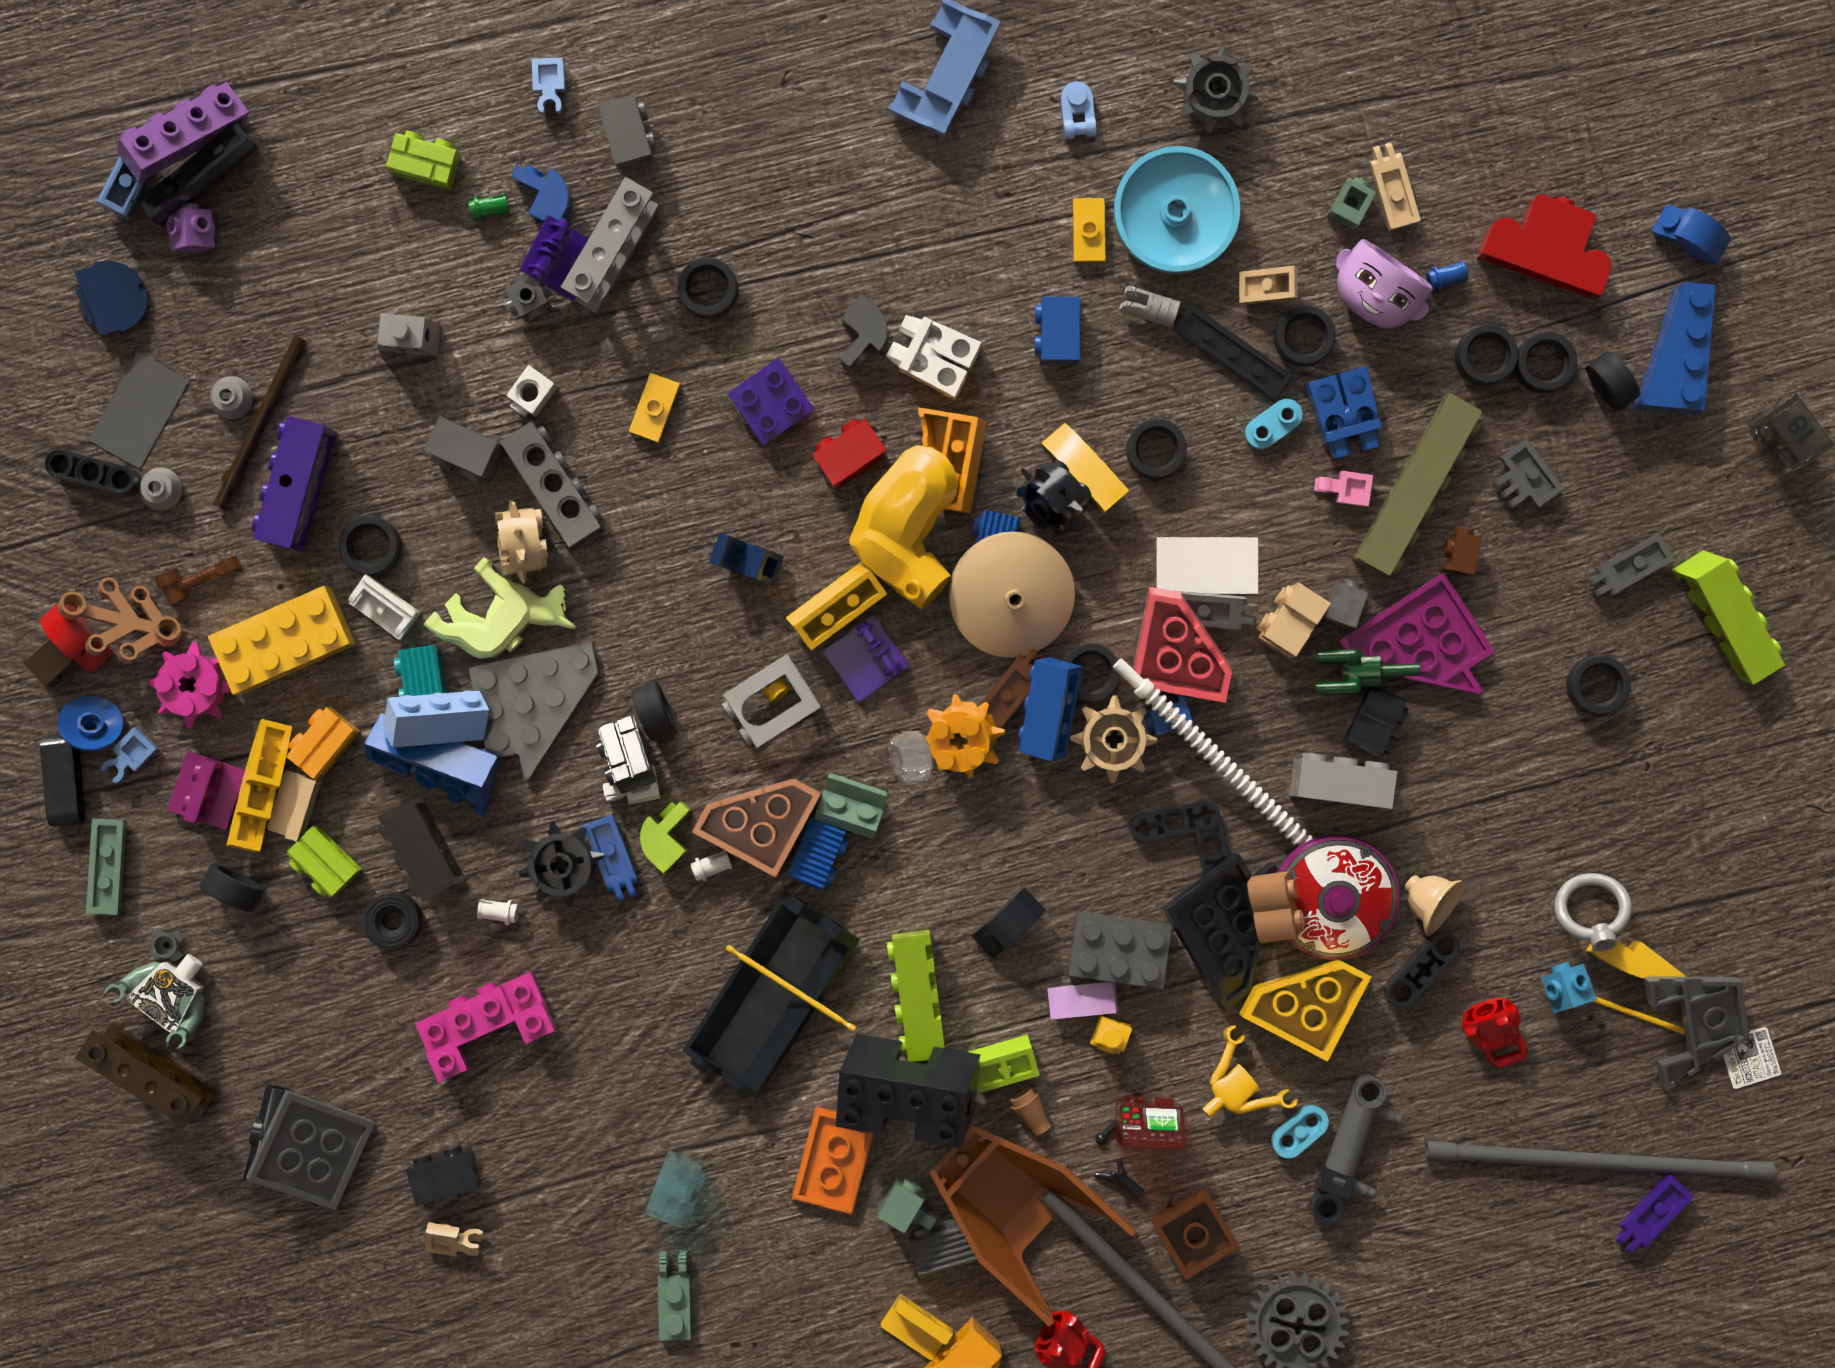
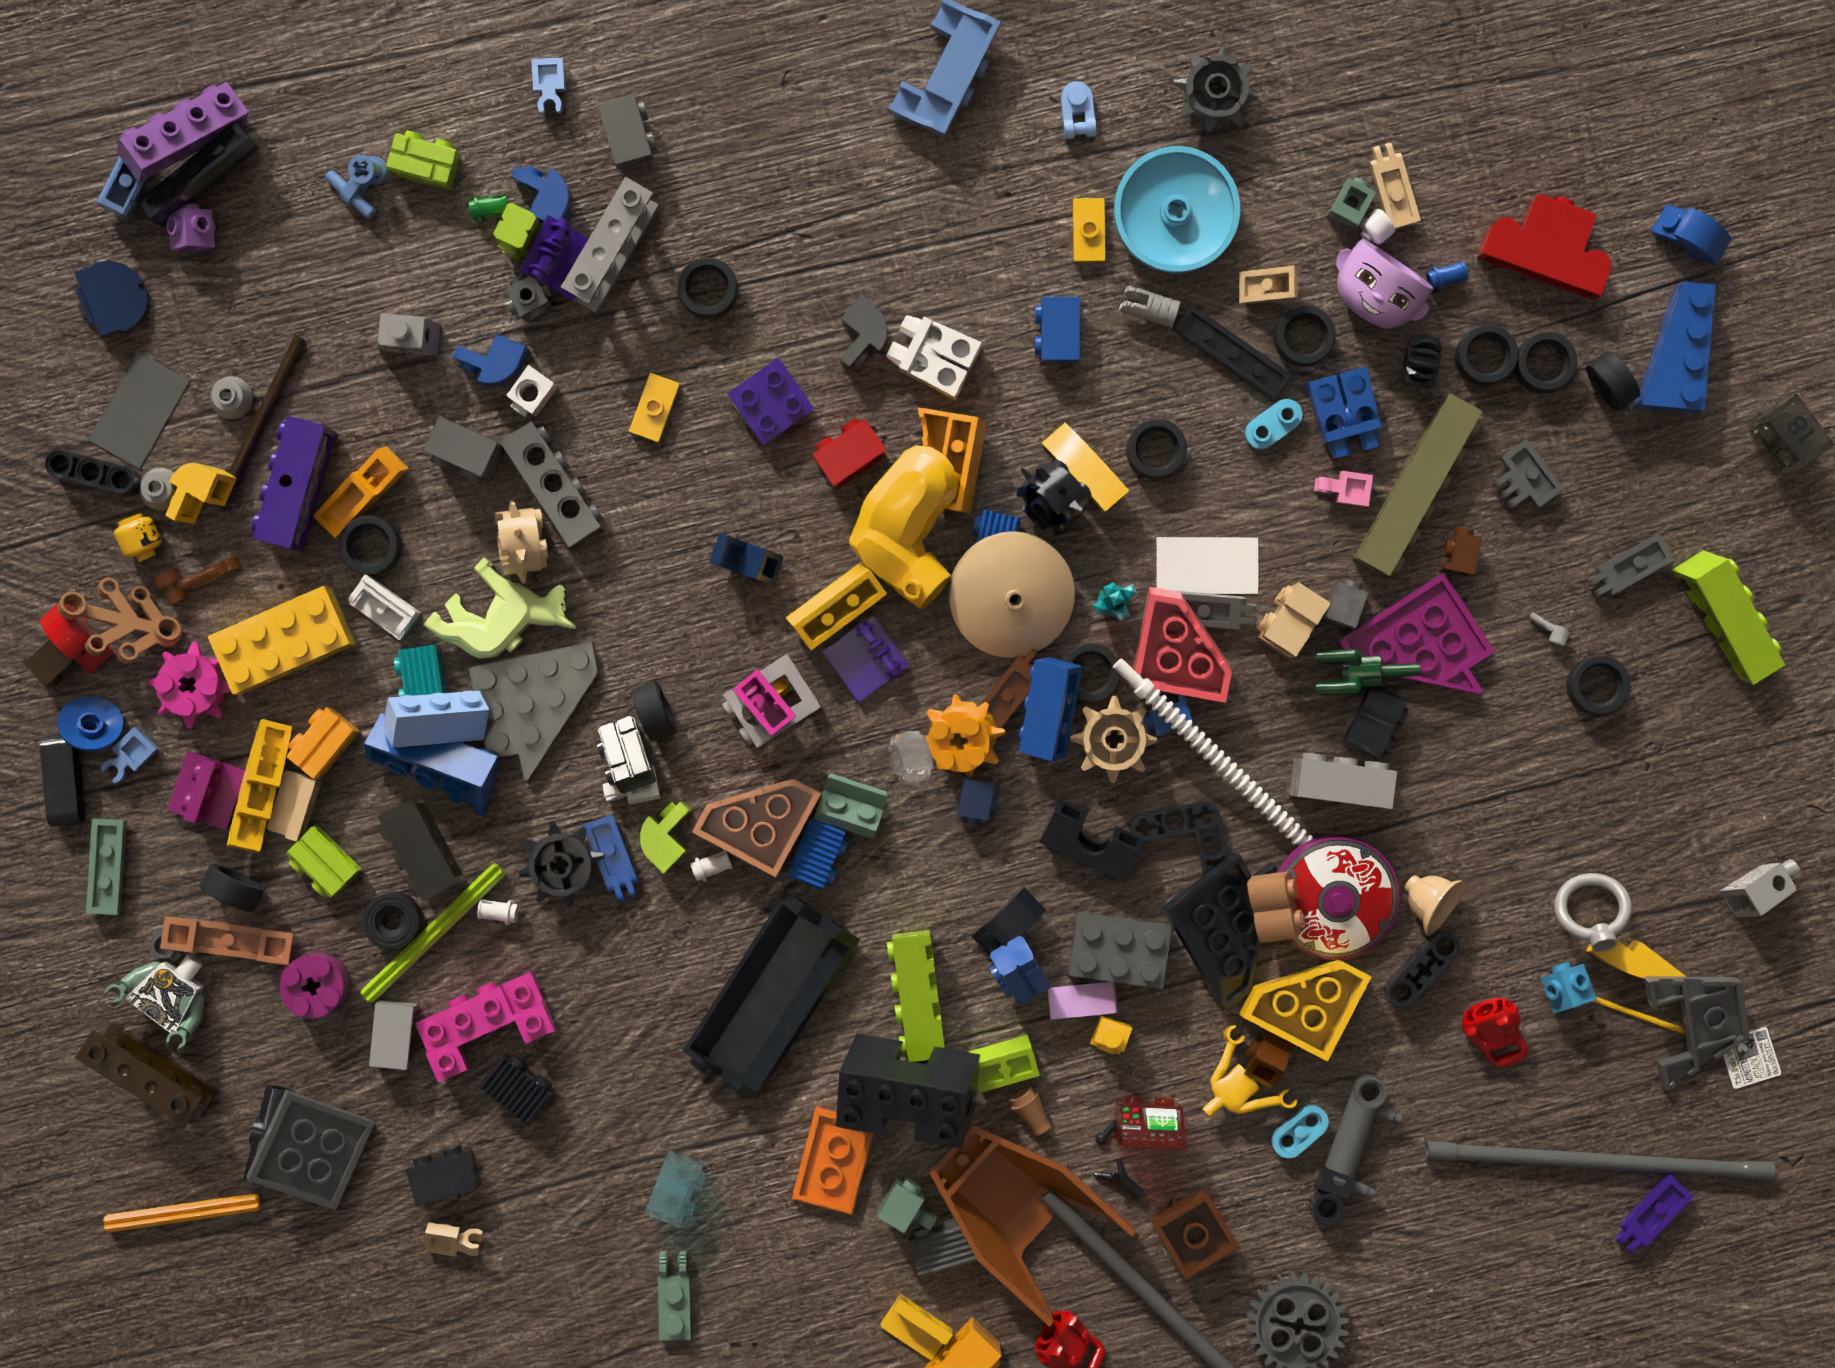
(137, 537): none -> yellow head
(182, 1212): none -> light orange axle
(197, 486): none -> yellow brick
(226, 939): none -> nougat slope
(318, 1002): none -> magenta brick
(360, 178): none -> medium blue piece
(360, 490): none -> light orange slope
(392, 1035): none -> light grey panel
(433, 933): none -> lime axle
(501, 364): none -> blue brick
(516, 231): none -> lime brick
(517, 1088): none -> black brick
(763, 703): none -> dark pink torso
(789, 987): yellow piece -> none
(976, 801): none -> dark blue brick
(1018, 971): none -> blue brick
(1111, 856): none -> black arch
(1114, 601): none -> teal rock
(1267, 1058): none -> reddish brown brick
(1377, 227): none -> white piece
(1421, 361): none -> black gear
(1559, 633): none -> light grey hand
(1761, 889): none -> light grey torso

